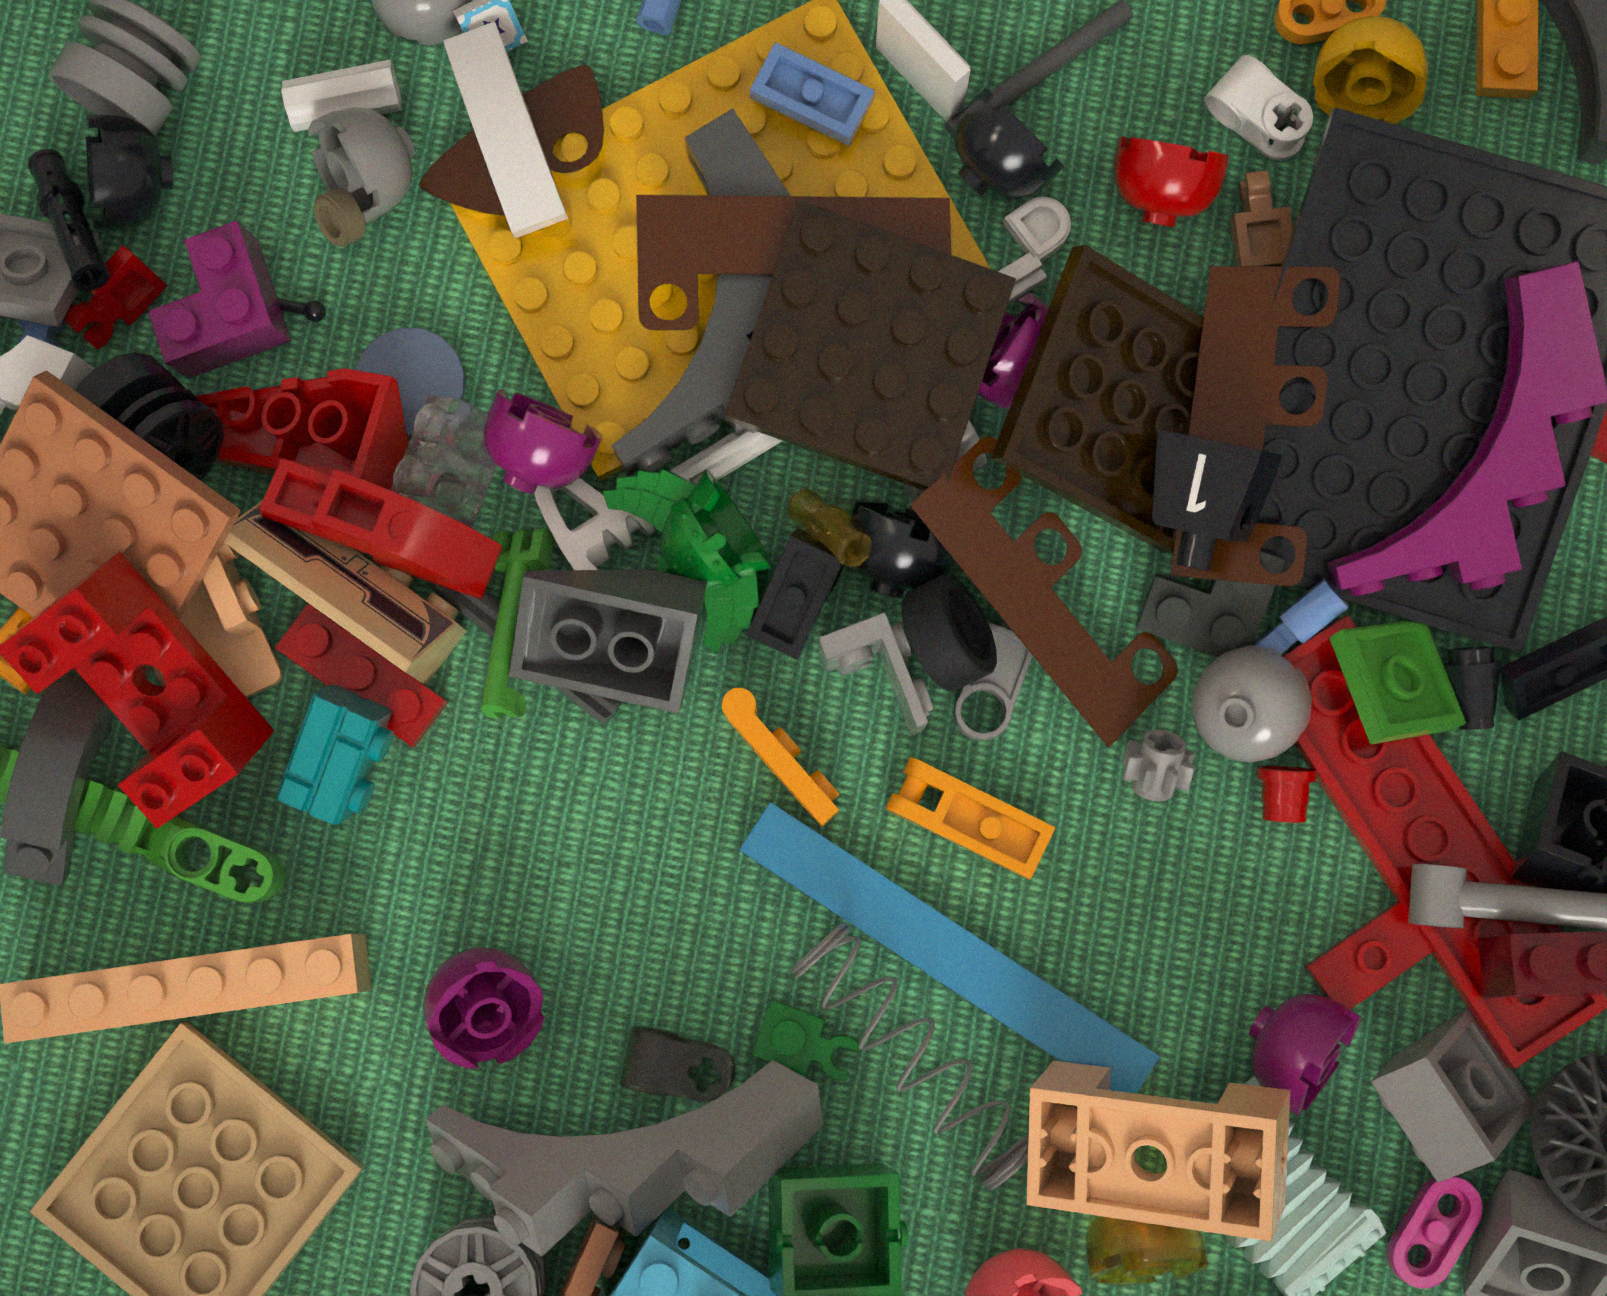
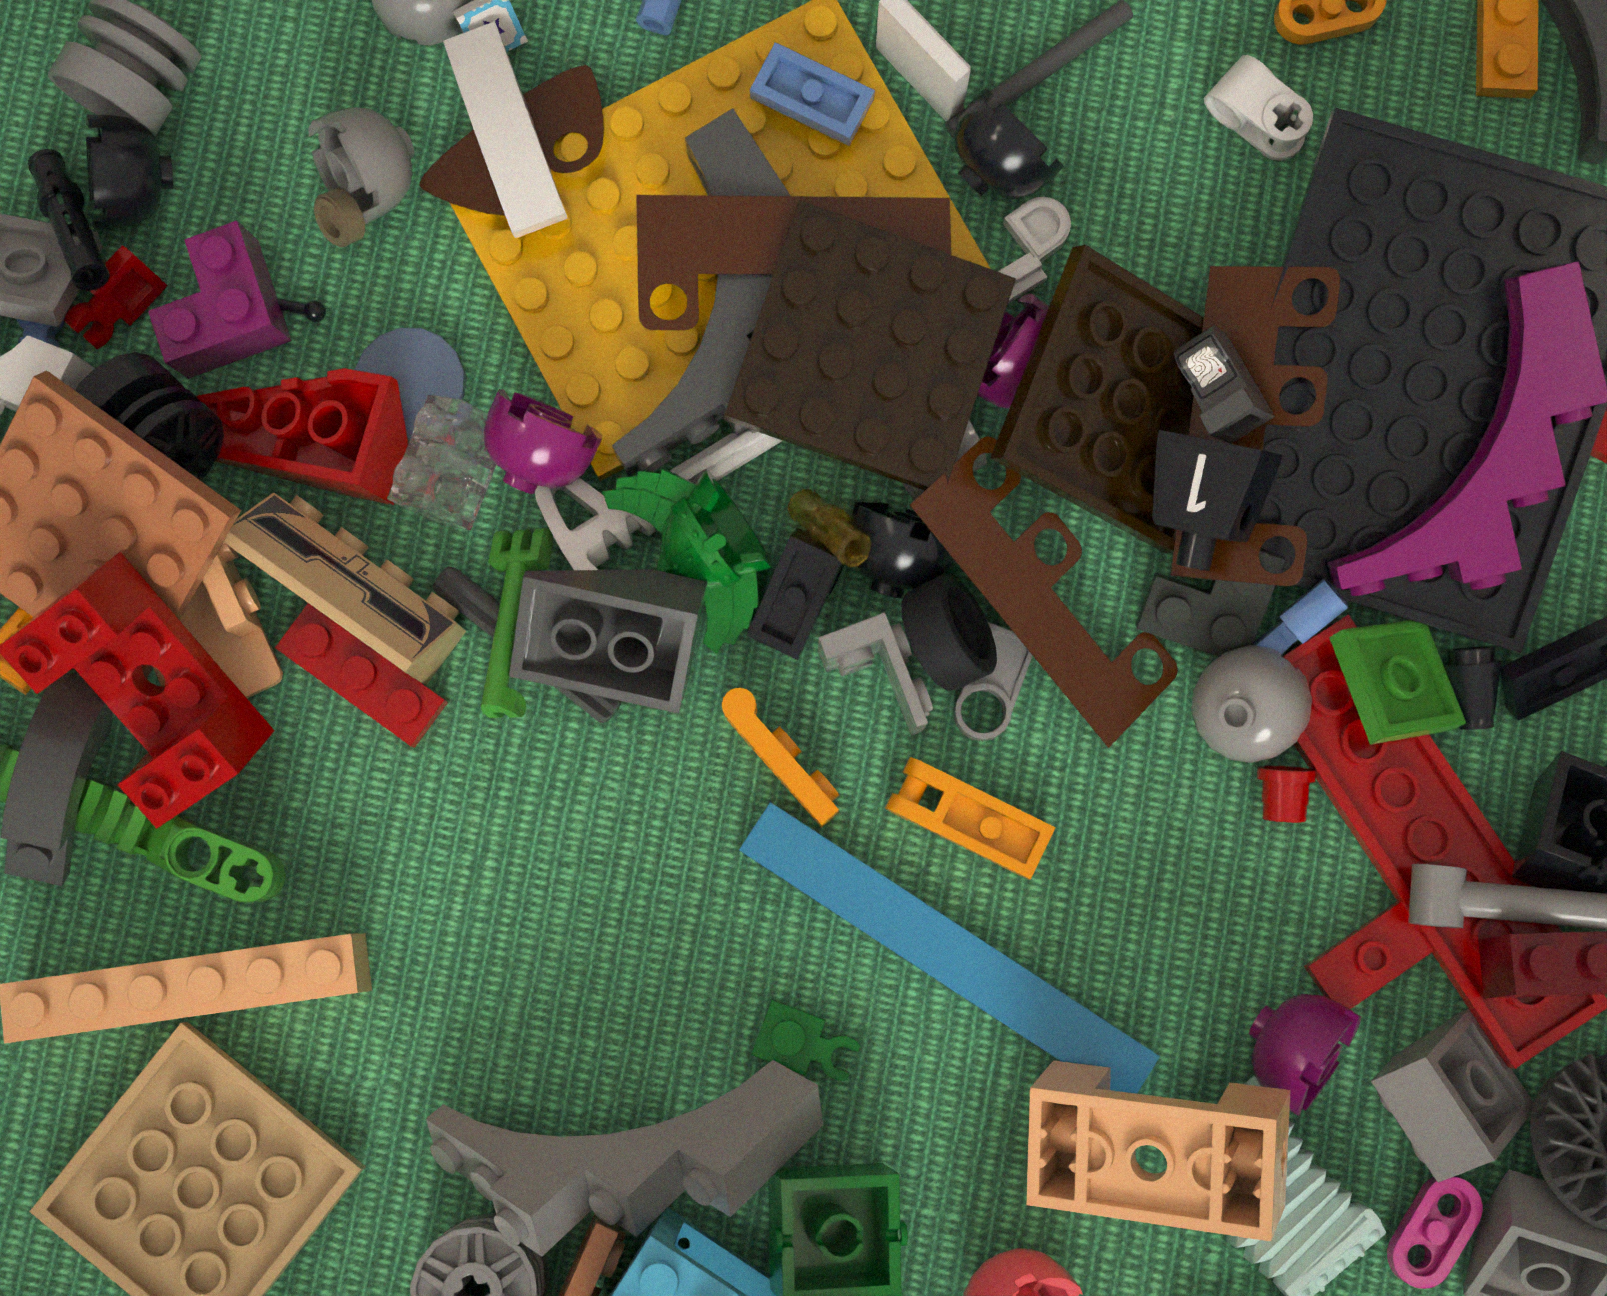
(336, 755): teal brick -> none
(359, 86): white axle -> none
(382, 524): red slope -> none
(482, 1007): magenta cylinder -> none
(665, 1065): clear smoke piece -> none
(998, 1169): light grey piece -> none
(1138, 1251): clear yellow cylinder -> none
(1158, 765): light grey gear -> none
(1167, 178): red cylinder -> none
(1222, 386): none -> dark grey leg
(1260, 232): medium nougat plate -> none
(1372, 70): yellow cylinder -> none

